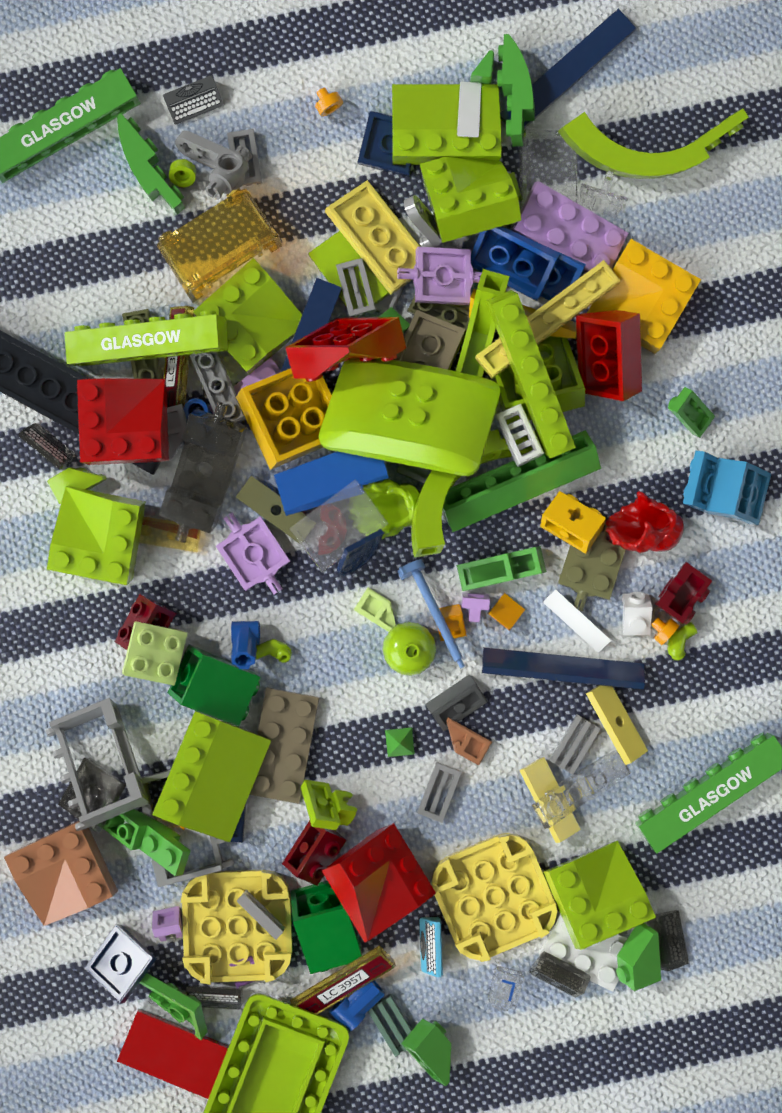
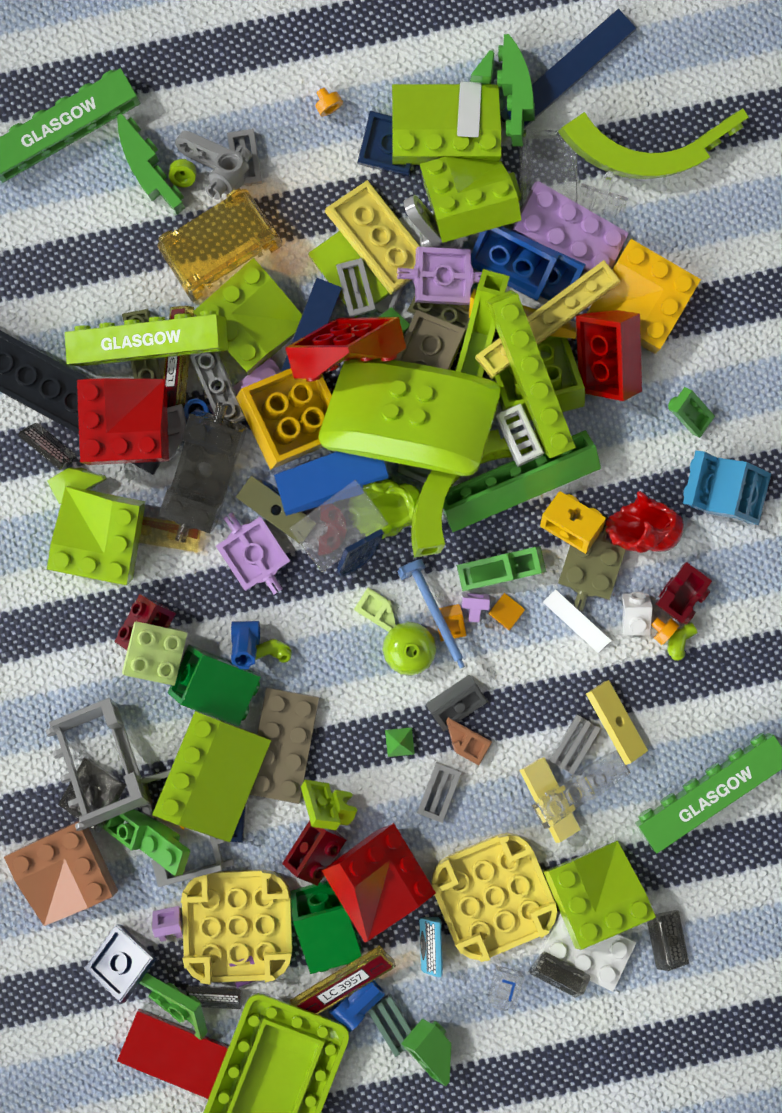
(193, 99): slope -> none
(261, 914): light grey tile -> none
(563, 668): dark blue tile -> none
(640, 958): bright green slope -> none

